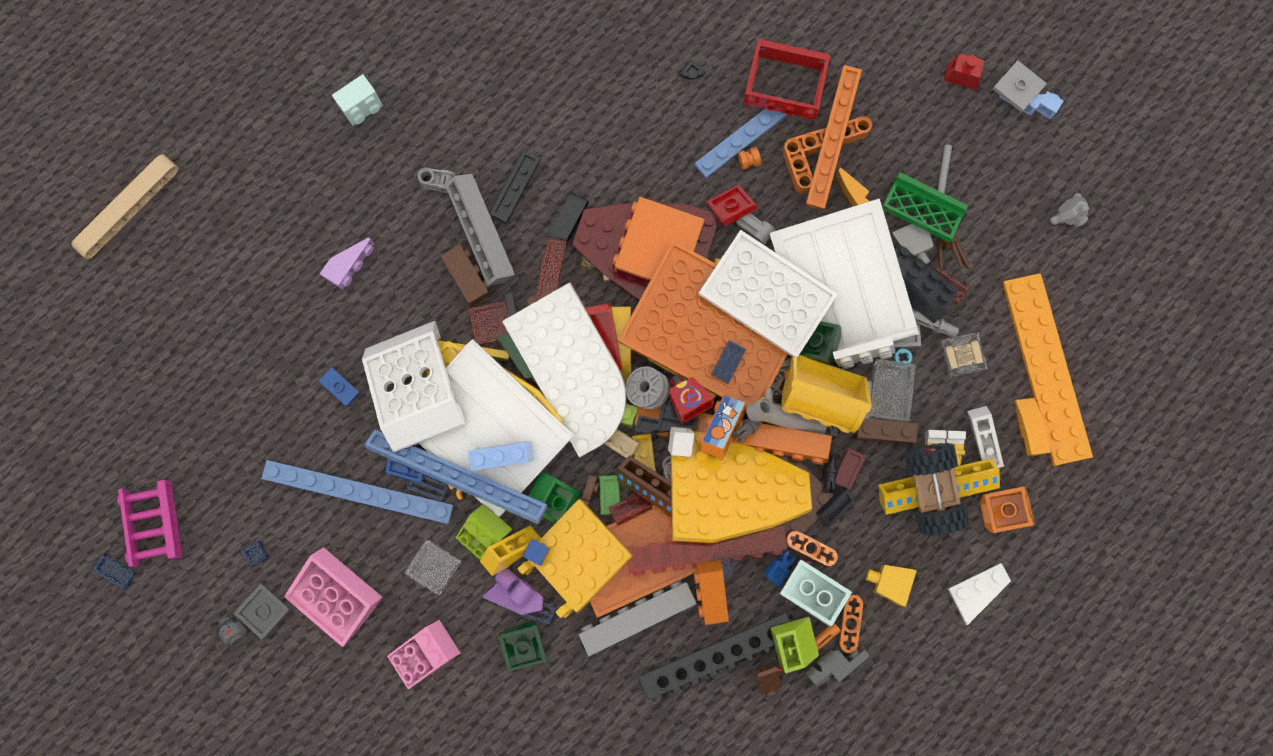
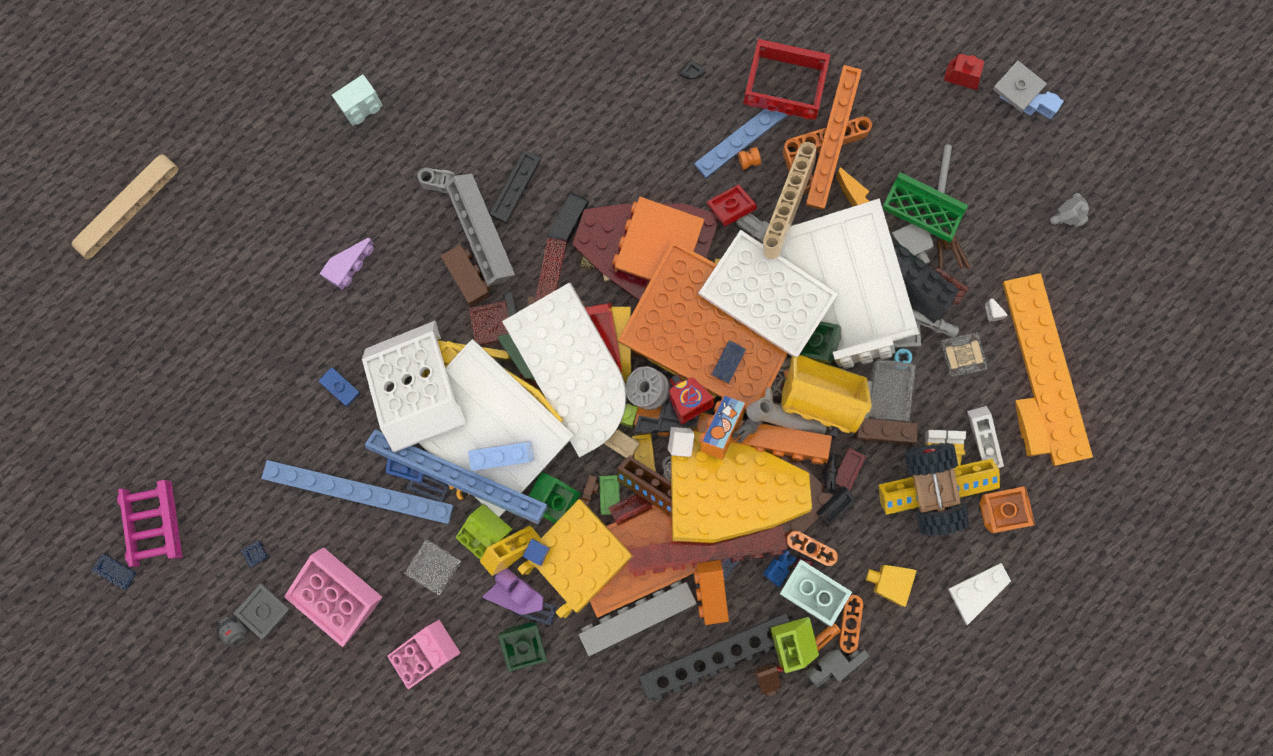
(799, 175): none -> tan beam
(994, 311): none -> white slope

